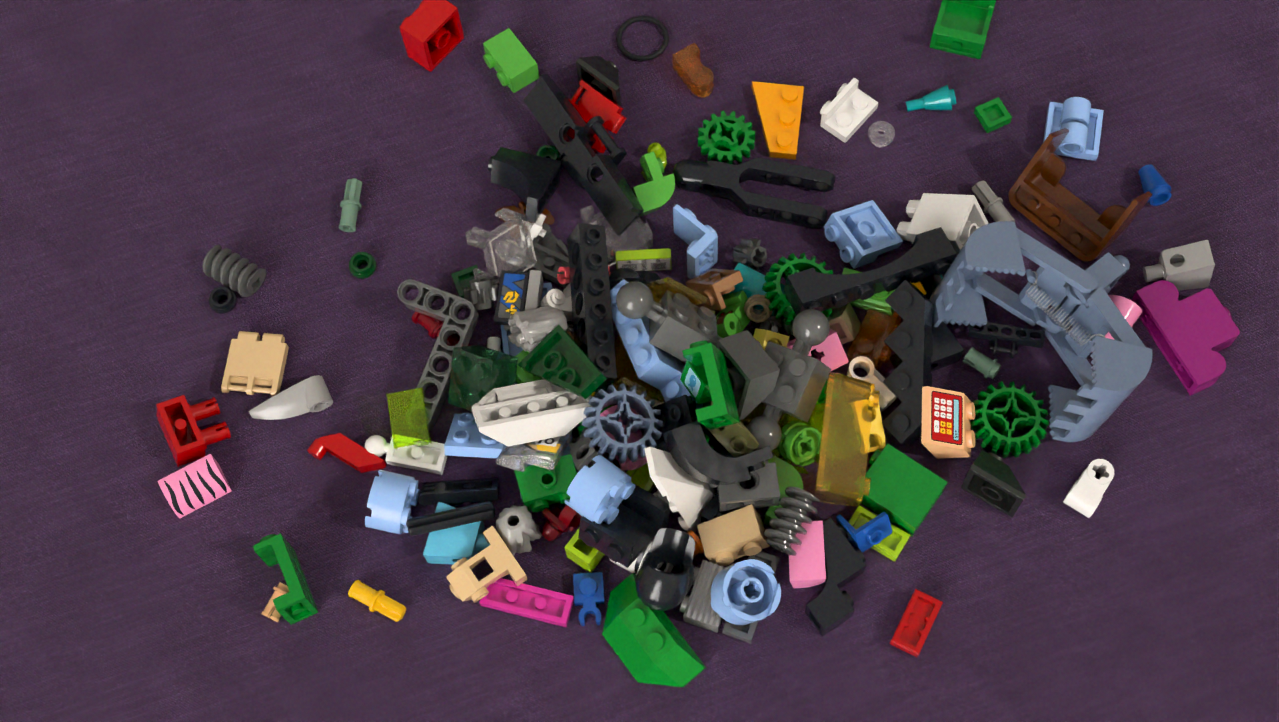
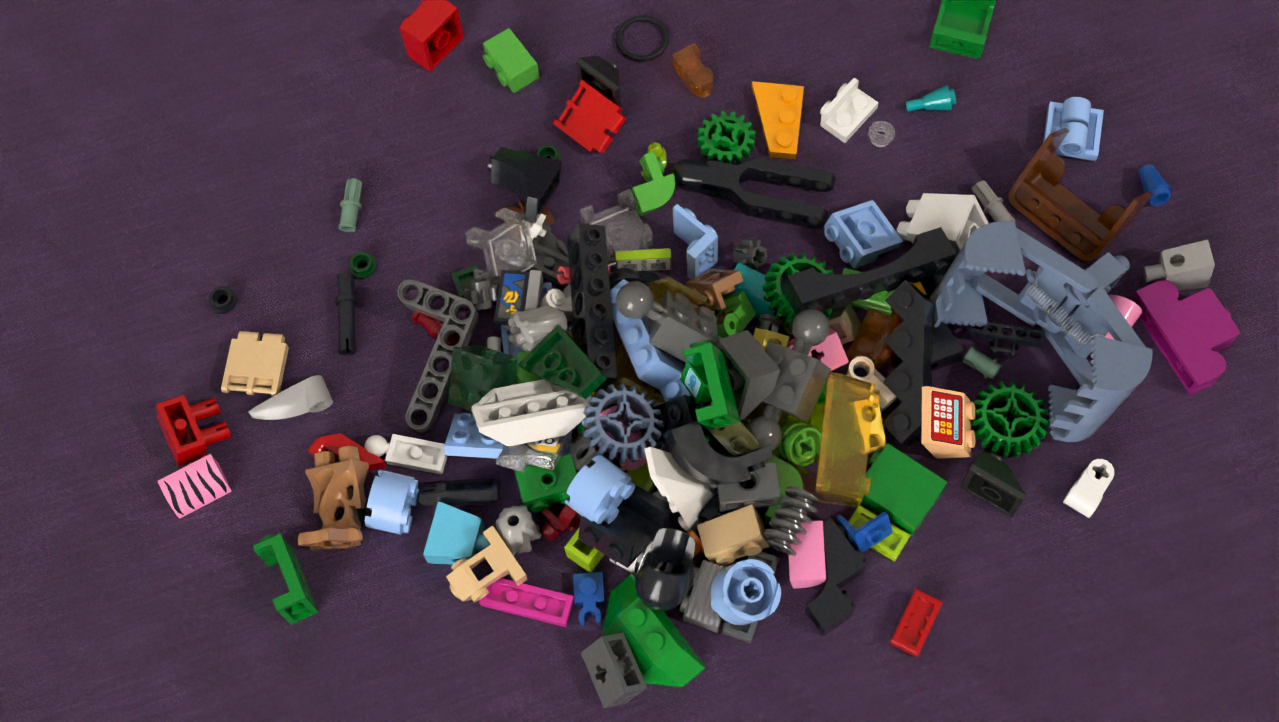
(233, 271): dark grey piece -> none
(280, 590): light nougat pin -> none
(335, 487): none -> medium nougat hips
(346, 305): none -> black pin
(377, 601): yellow axle -> none
(408, 418): clear neon green piece -> none
(450, 518): black axle -> none
(556, 117): black piece -> none
(613, 670): none -> dark grey brick
(755, 314): dark tan plate -> none
(992, 115): green plate -> none

